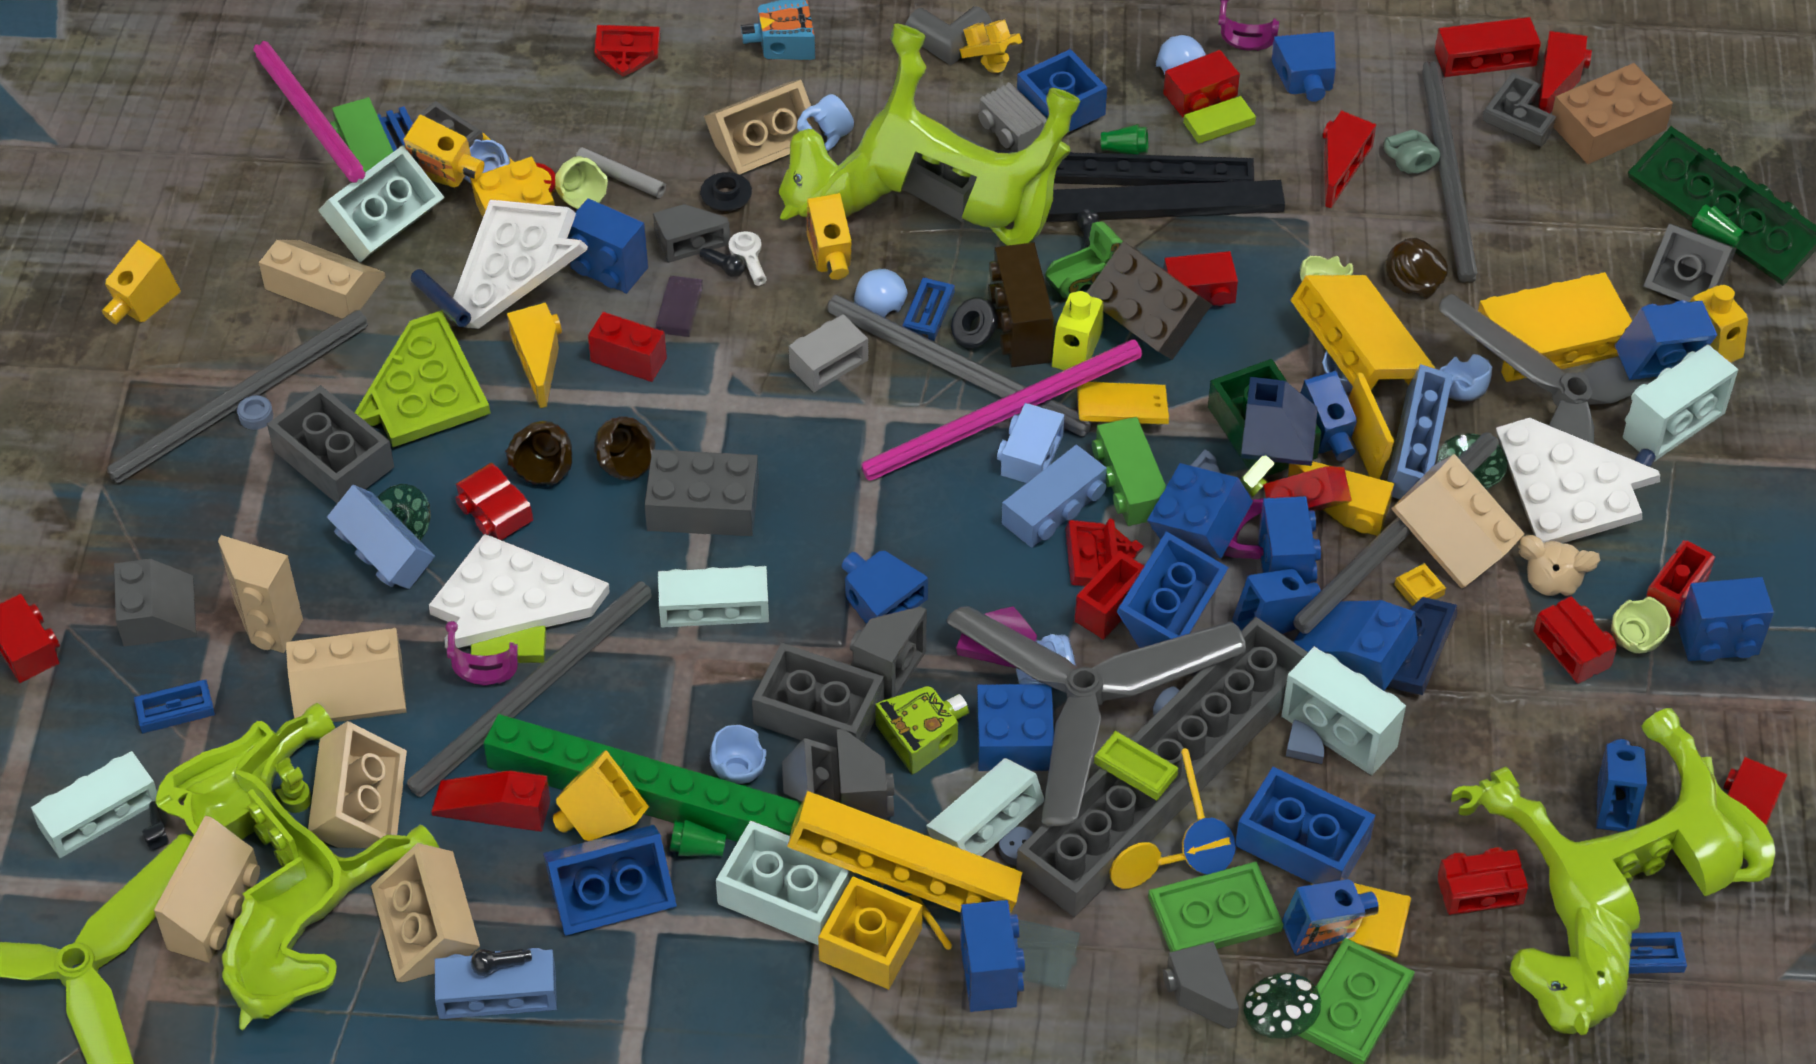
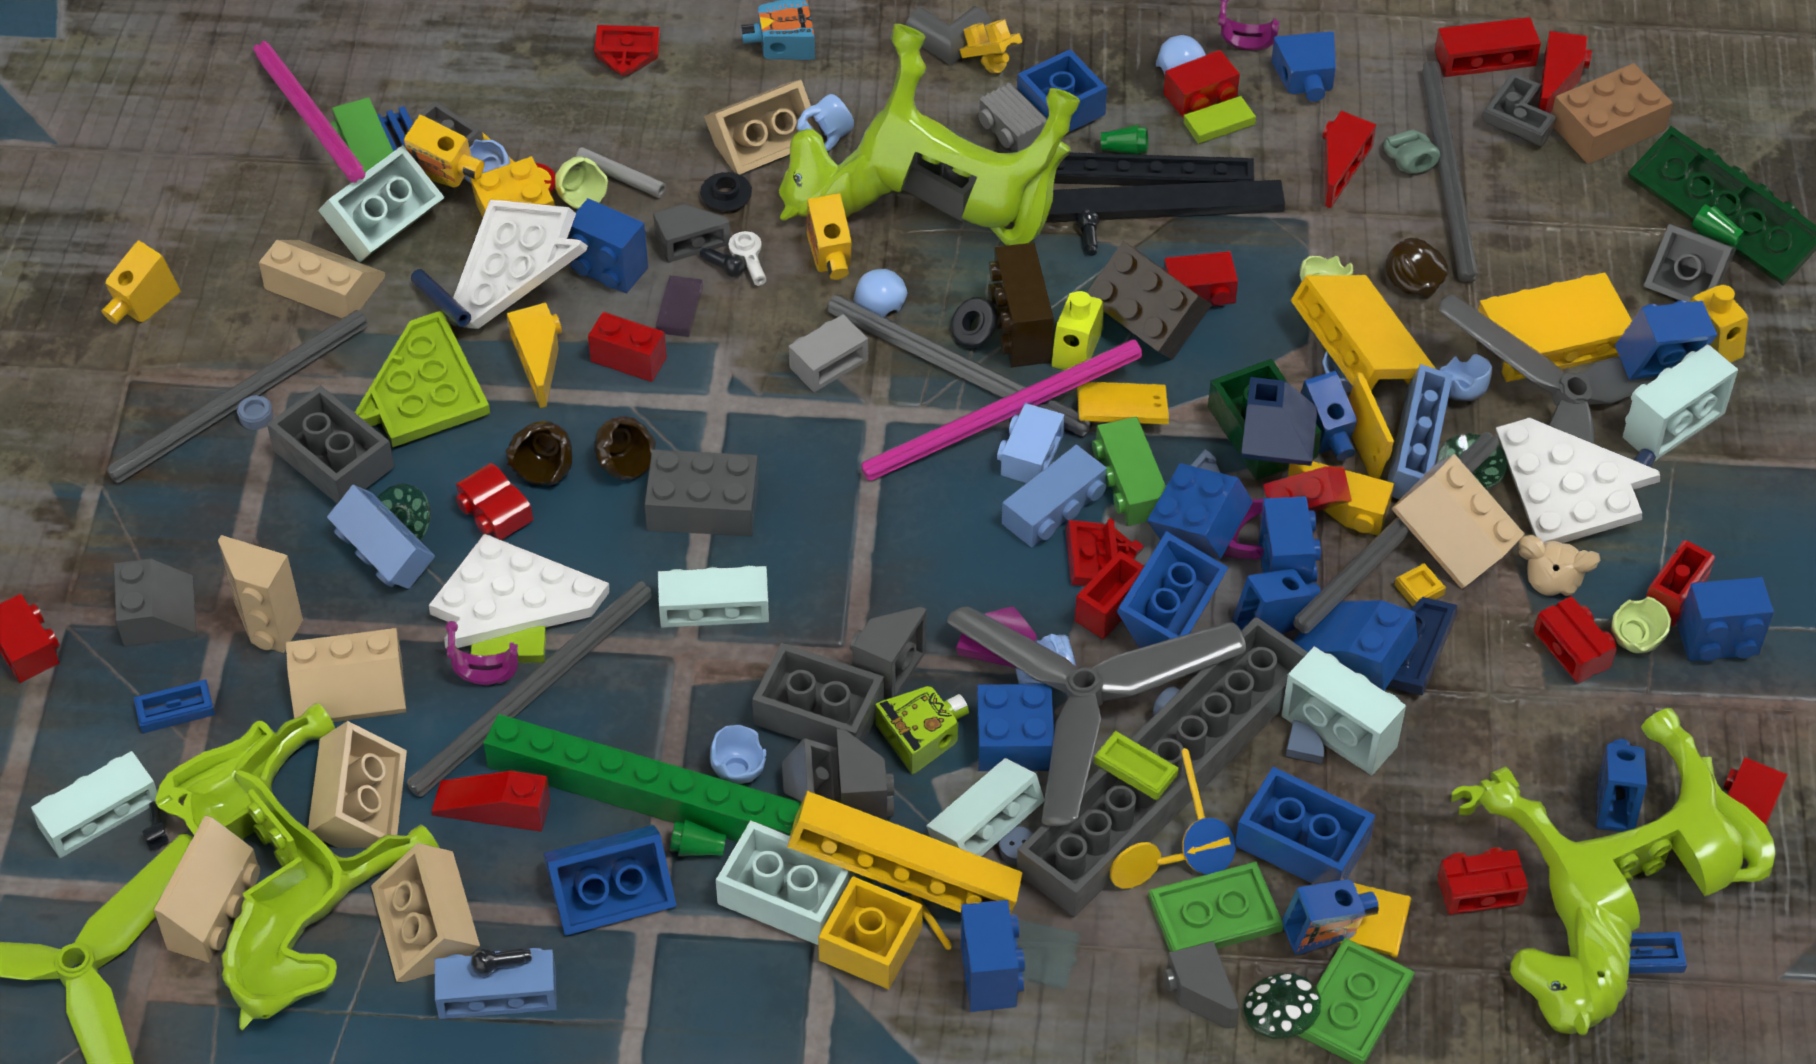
(294, 792): lime piece -> none
(599, 801): yellow torso -> none
(882, 585): blue torso -> none
(922, 327): blue tile -> none
(1085, 265): bright green animal -> none
(1253, 477): plate -> none

